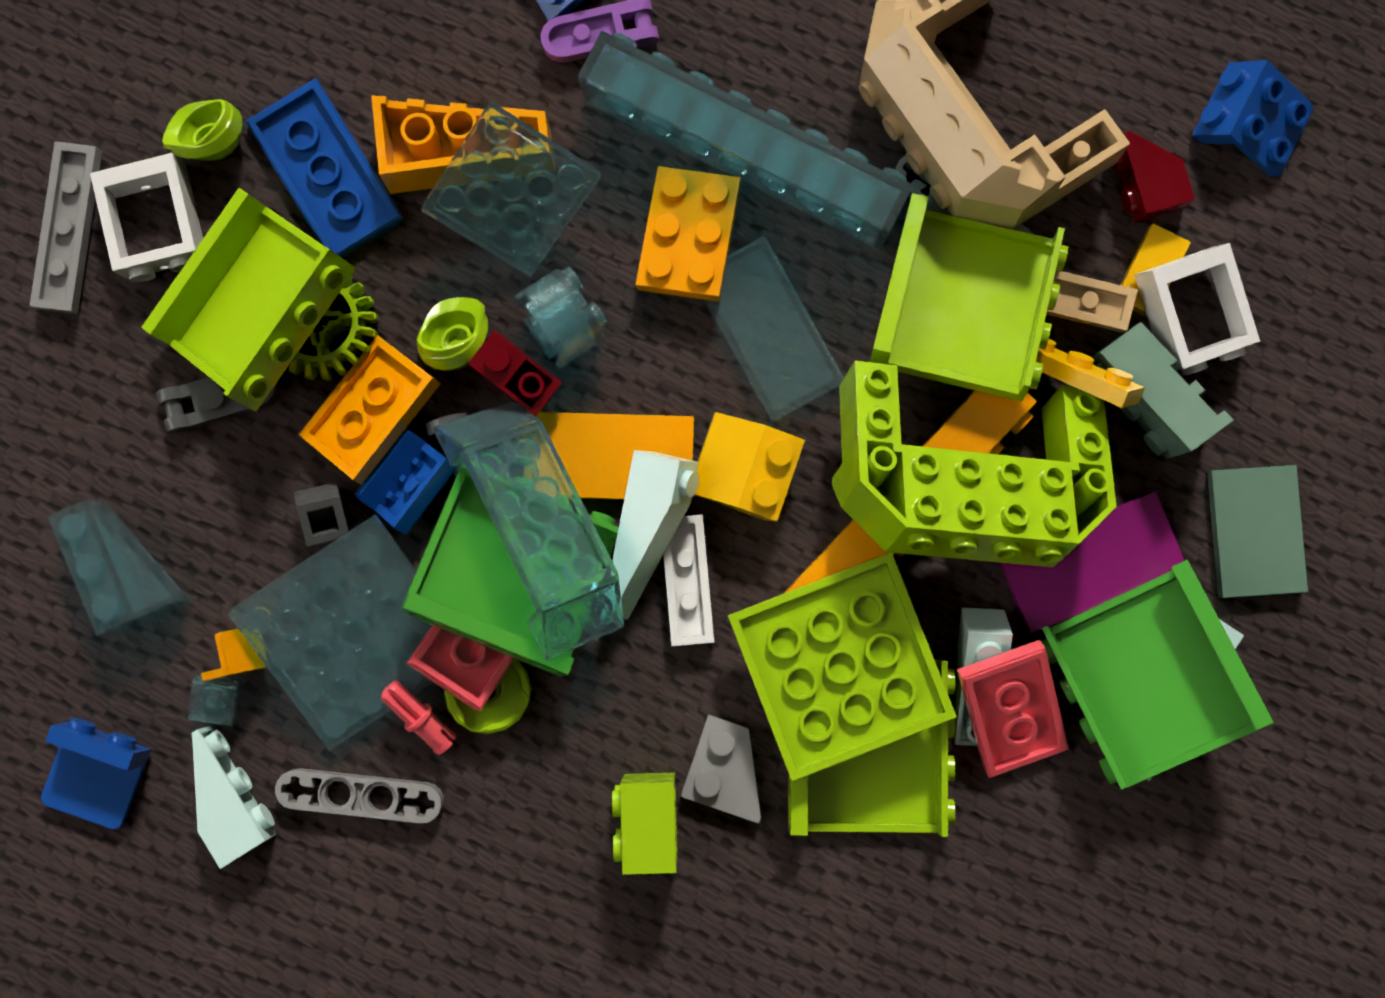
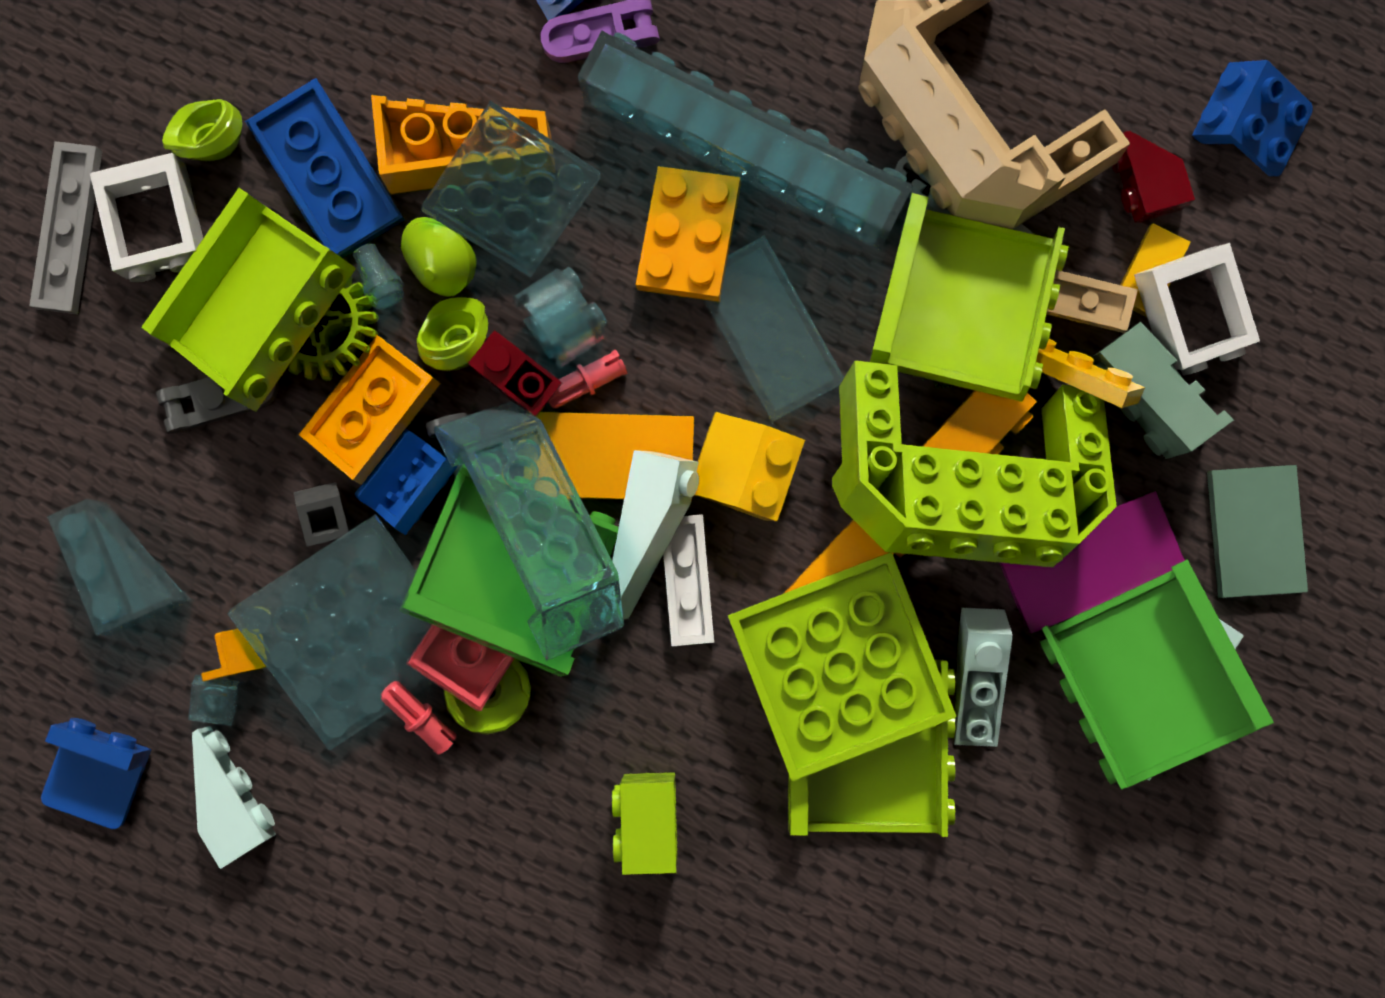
(360, 790): light grey beam -> none
(378, 277): none -> clear light blue cone
(438, 256): none -> lime hat
(588, 379): none -> coral axle
(724, 770): light grey wing -> none
(1013, 708): coral tile -> none

